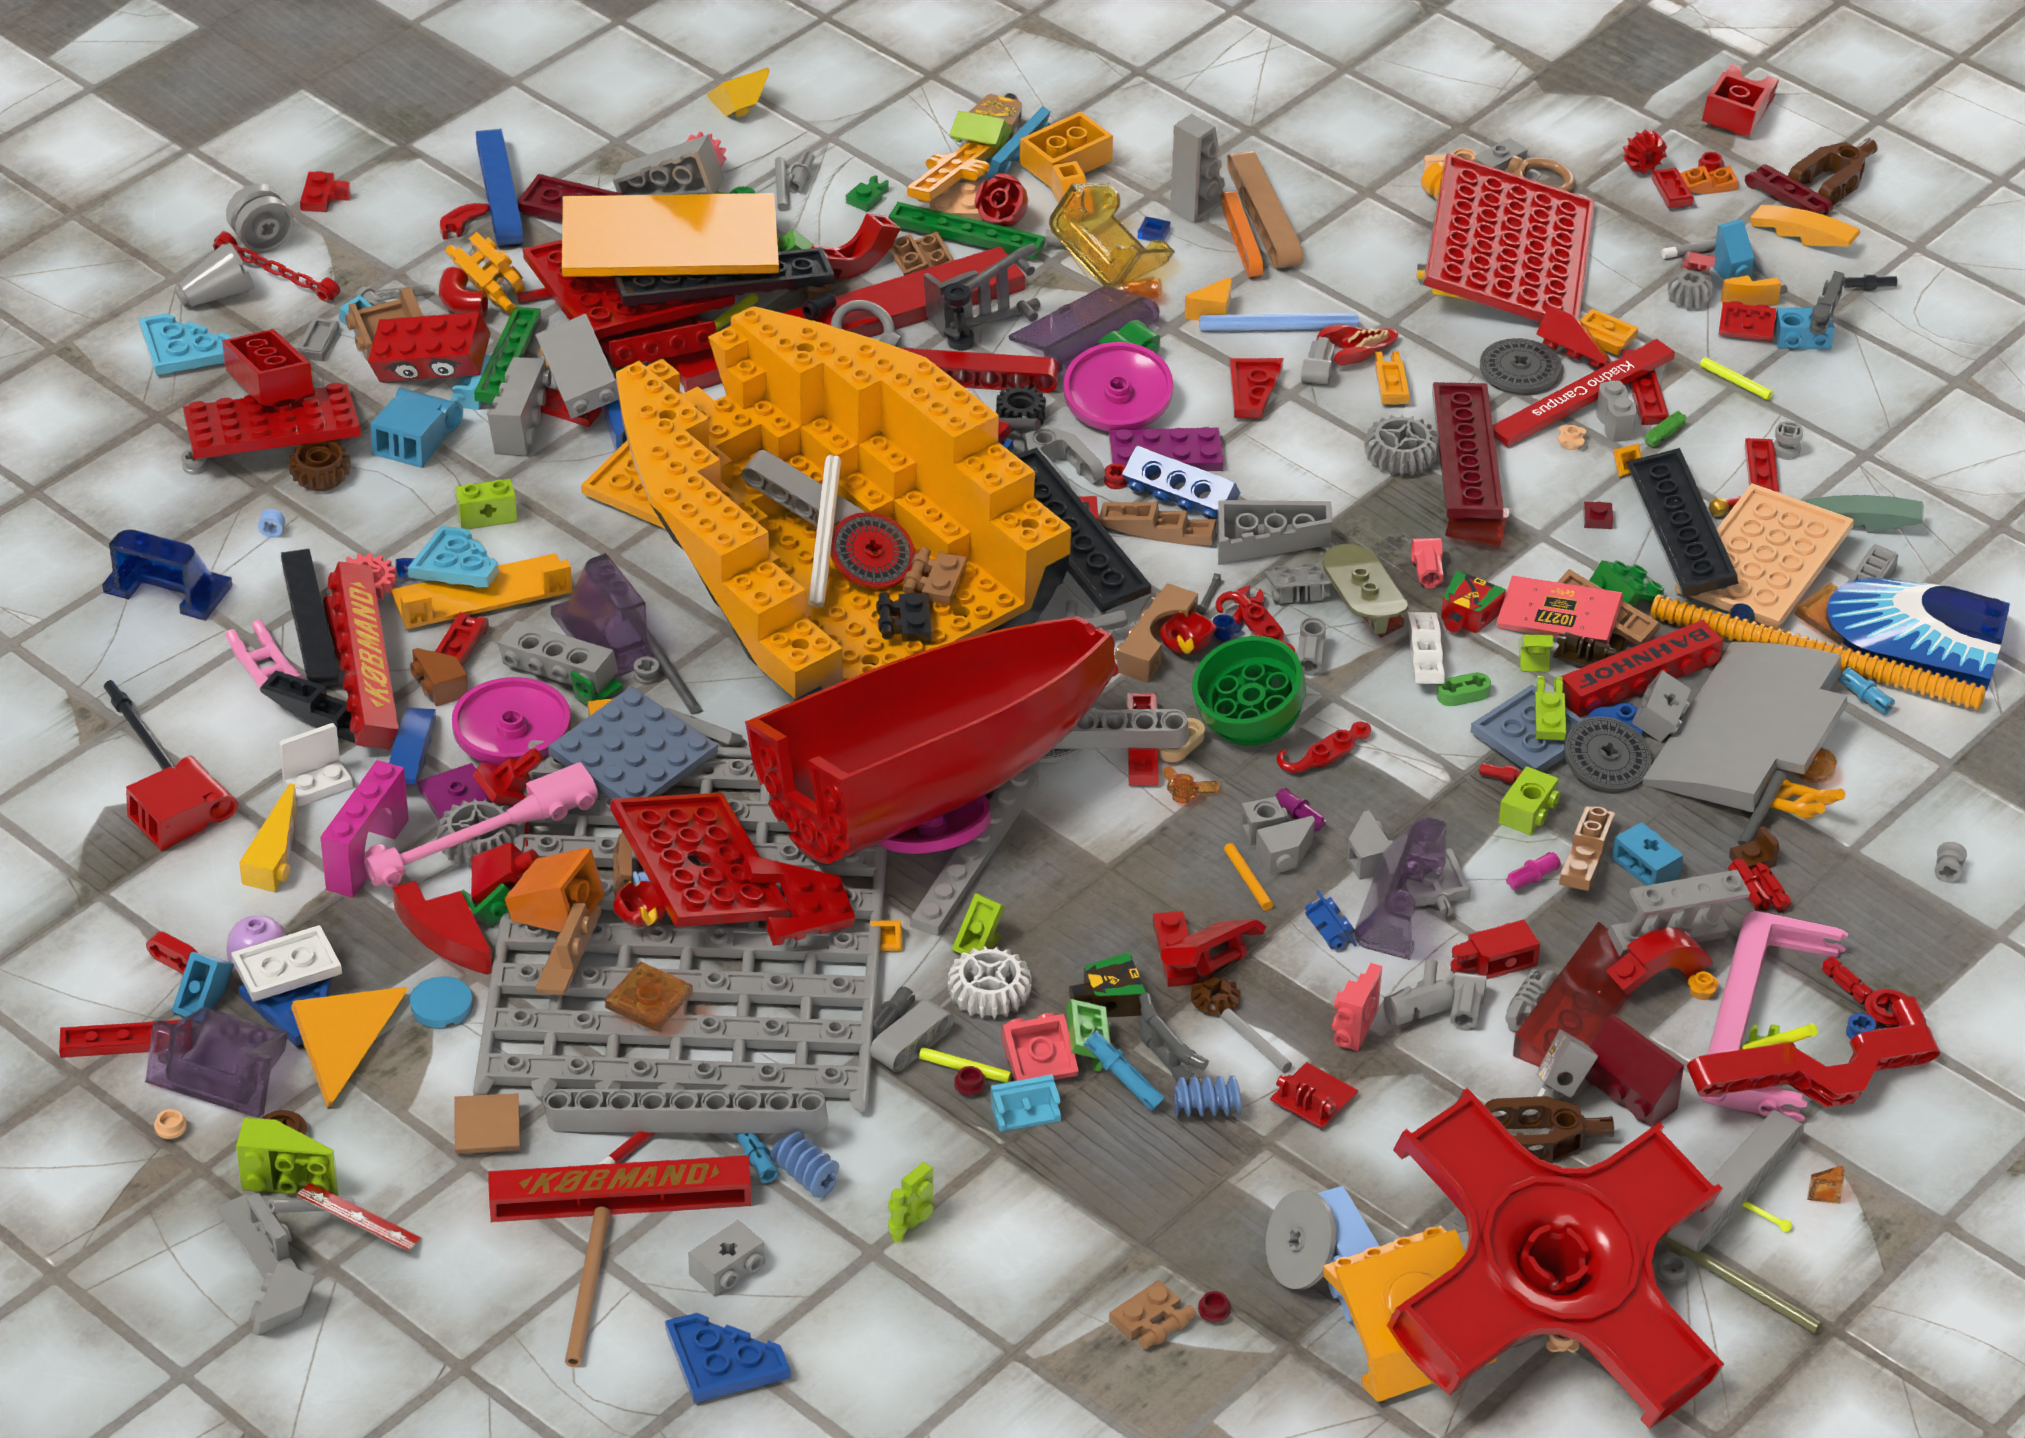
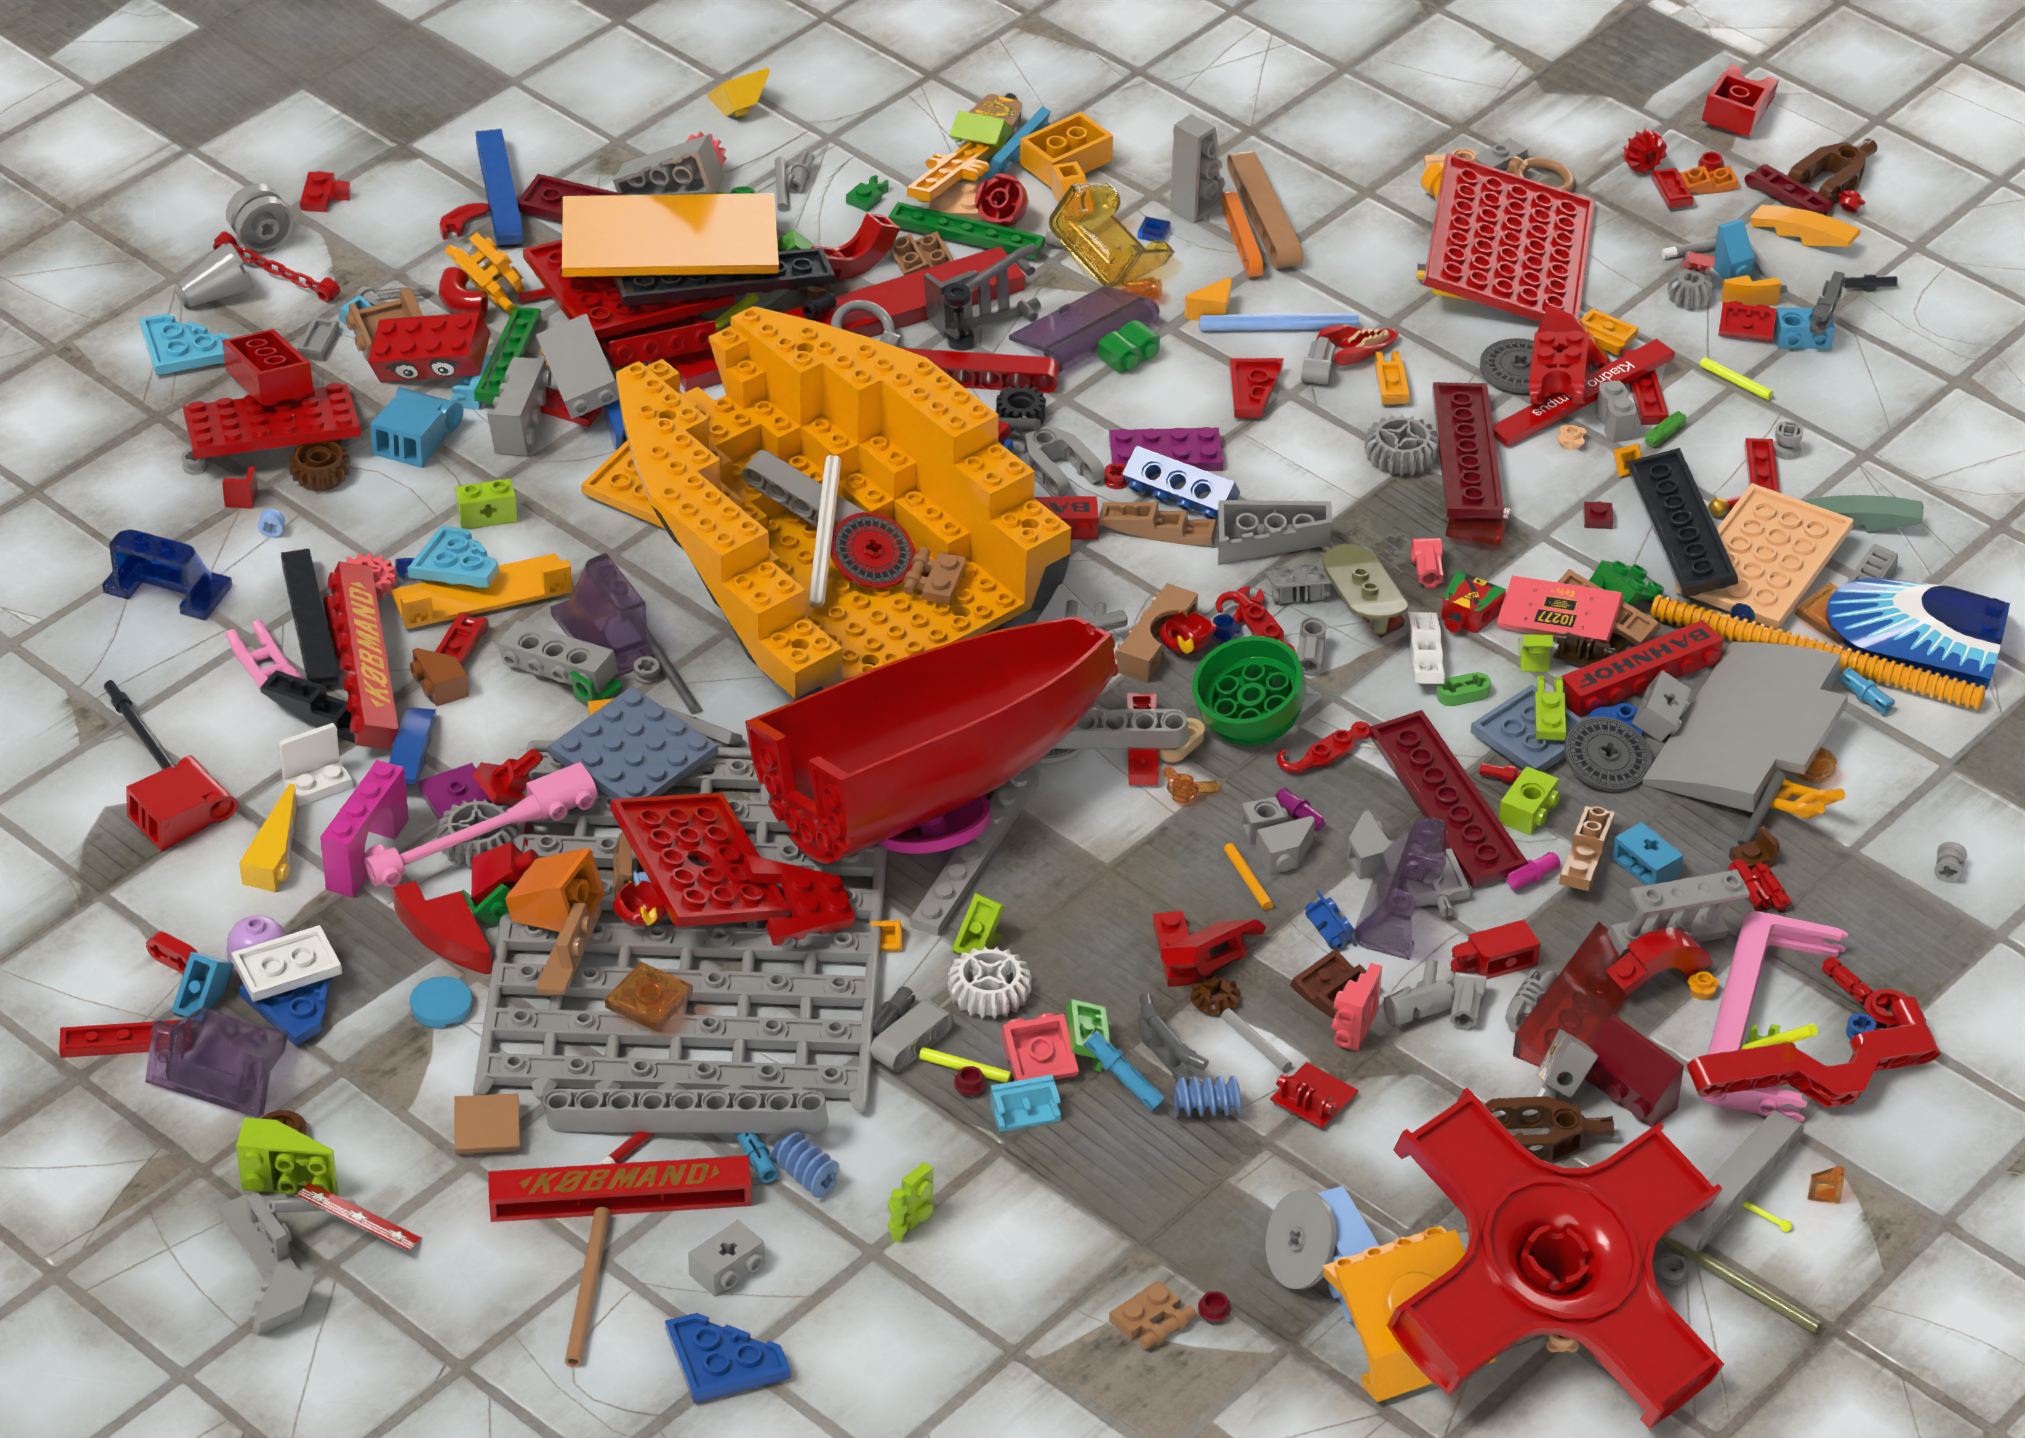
(170, 1124): light nougat plate -> none
(241, 492): none -> red panel
(341, 1032): light orange tile -> none
(505, 715): dark pink dish -> none
(913, 613): black plate -> none
(1095, 557): black plate -> none
(1112, 985): torso -> none
(1118, 386): dark pink dish -> none
(1201, 609): dark grey hinge -> none
(1324, 979): none -> copper slope
(1447, 794): none -> dark red plate
(1560, 365): none -> red brick
(1850, 200): none -> red plate

